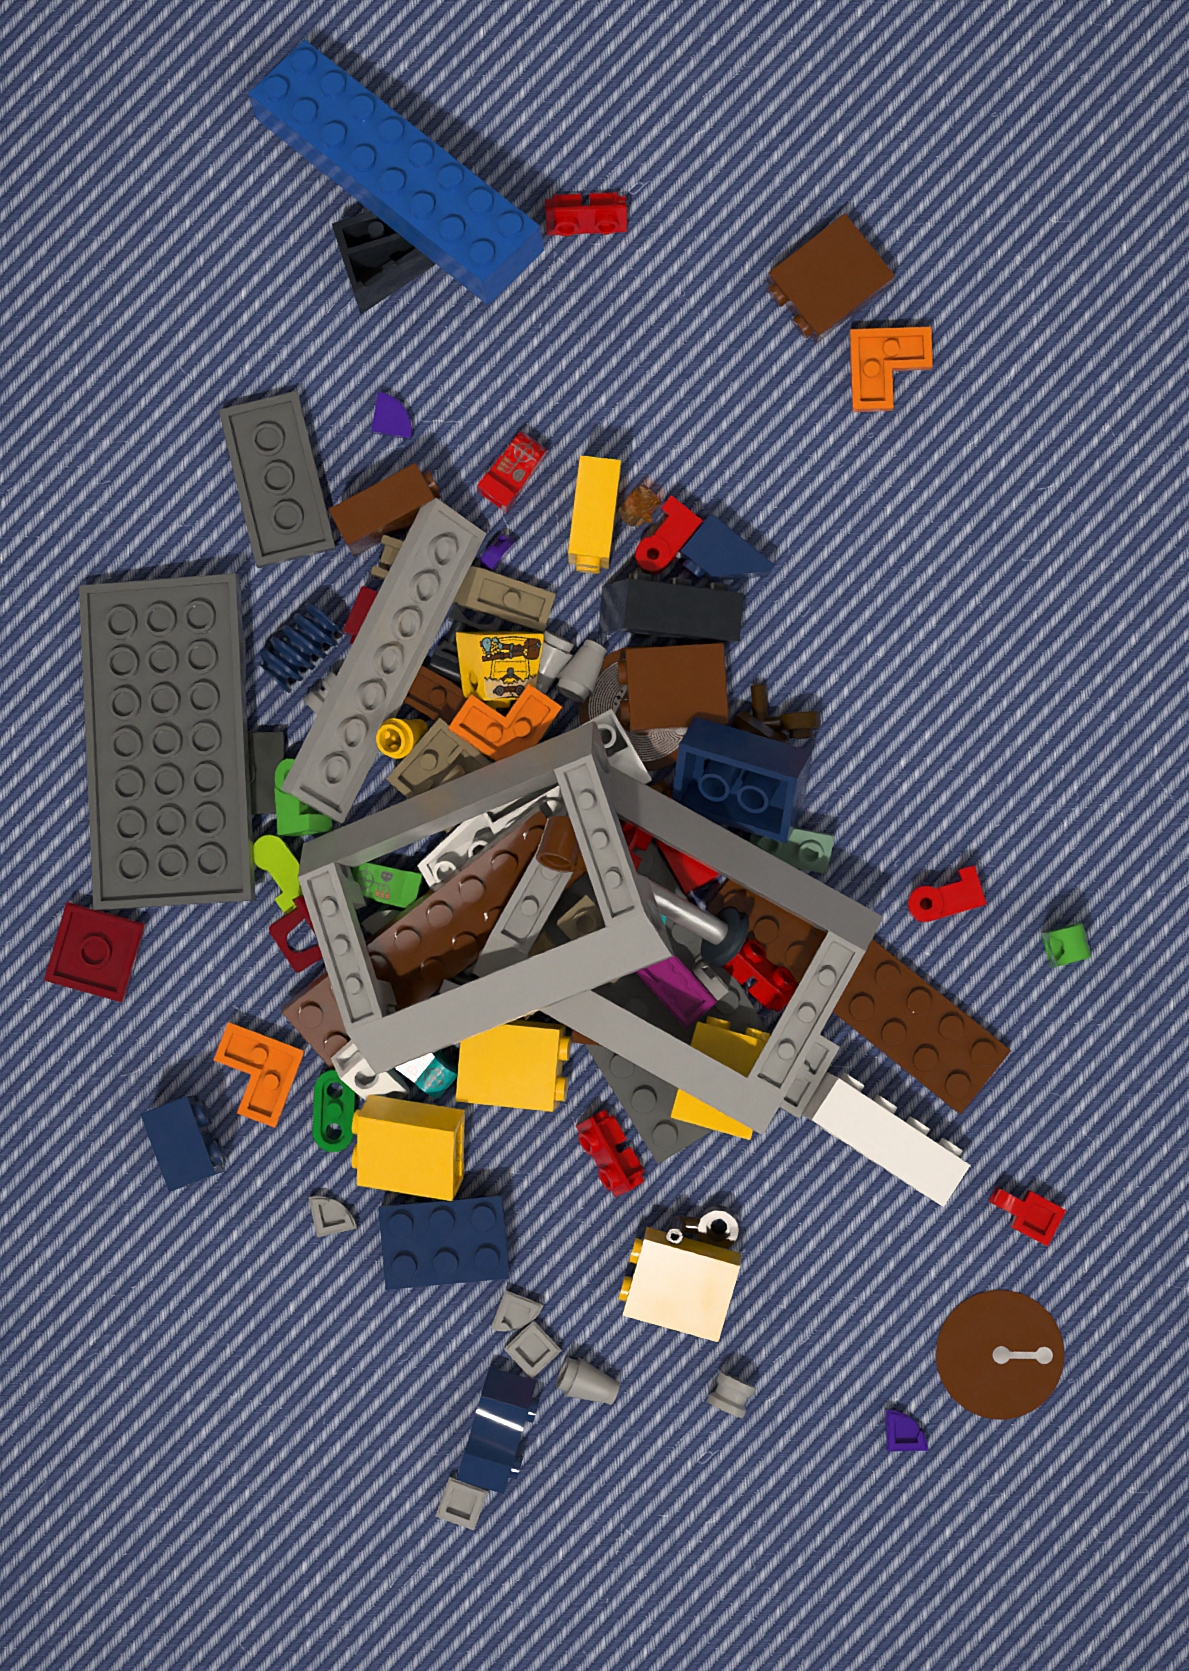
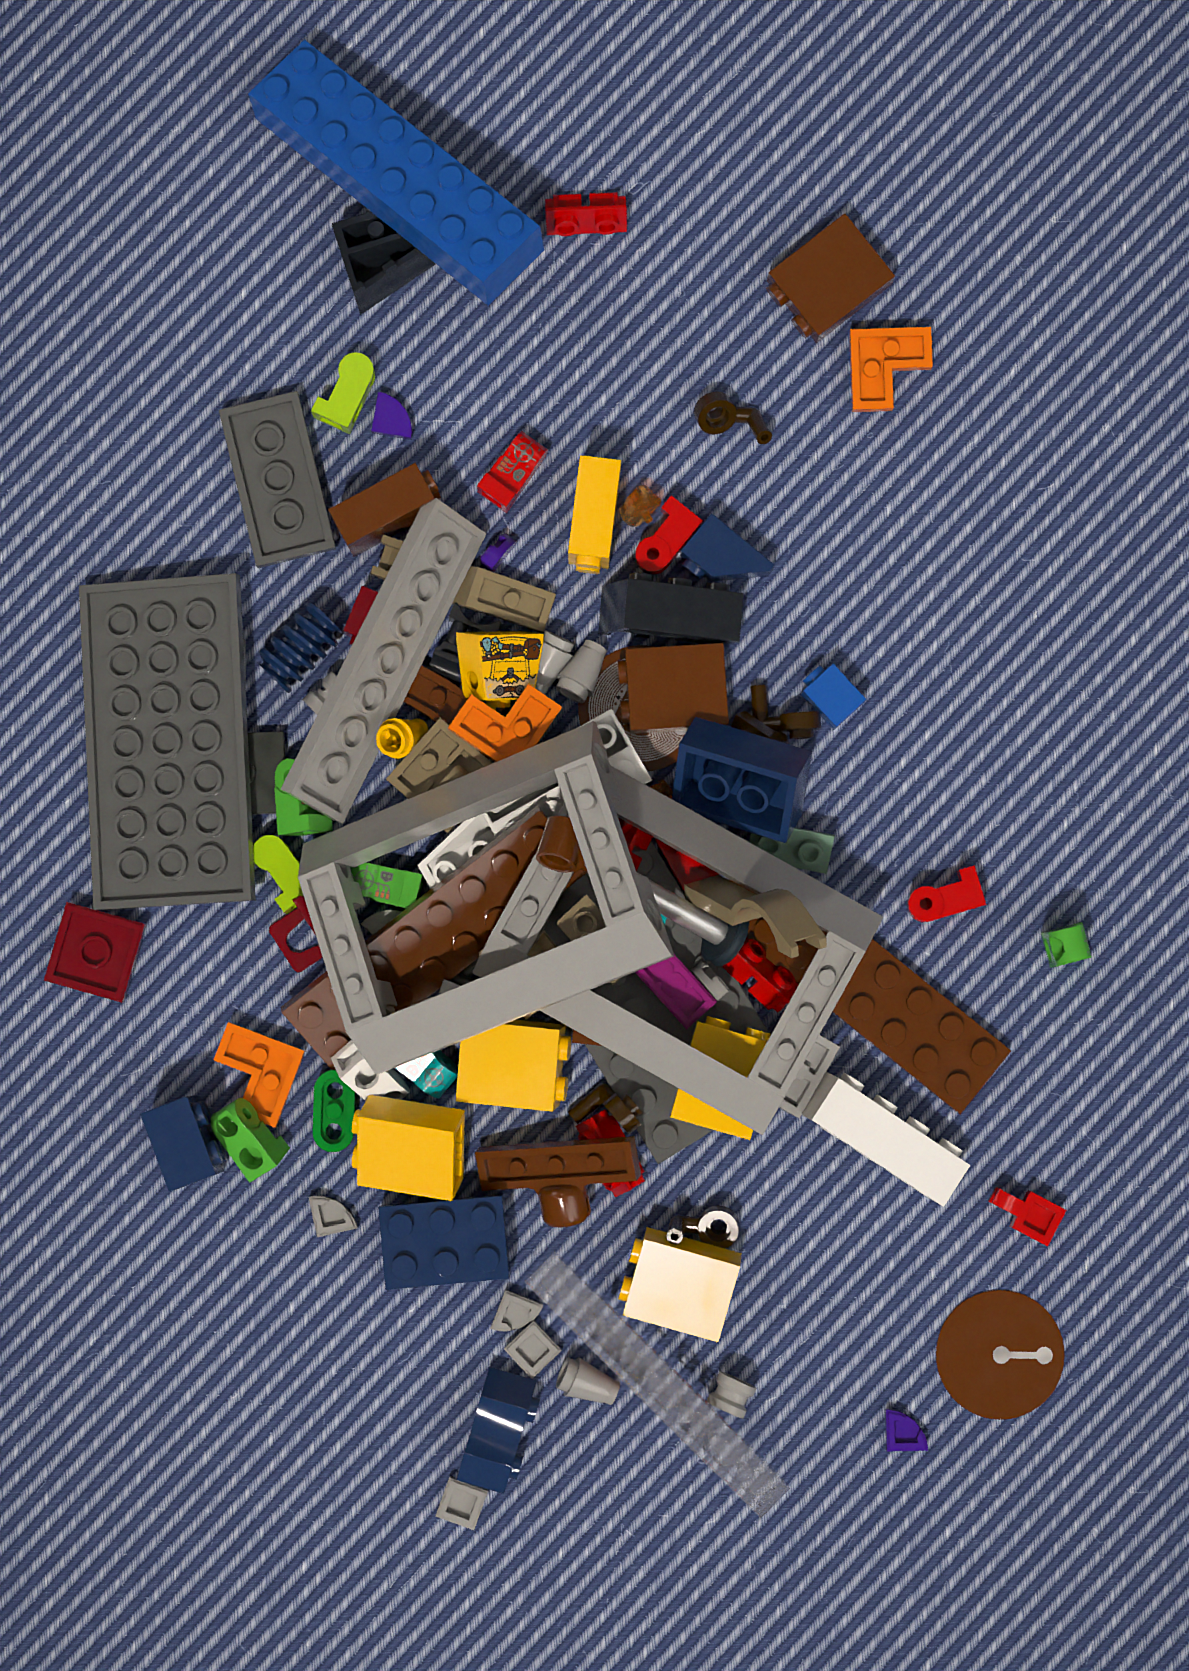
(247, 1139): none -> bright green leg
(349, 393): none -> lime leg
(559, 1172): none -> reddish brown plate
(622, 1109): none -> dark brown plate
(657, 1384): none -> clear brick
(727, 414): none -> dark brown plate
(779, 908): none -> dark tan piece
(831, 695): none -> blue brick

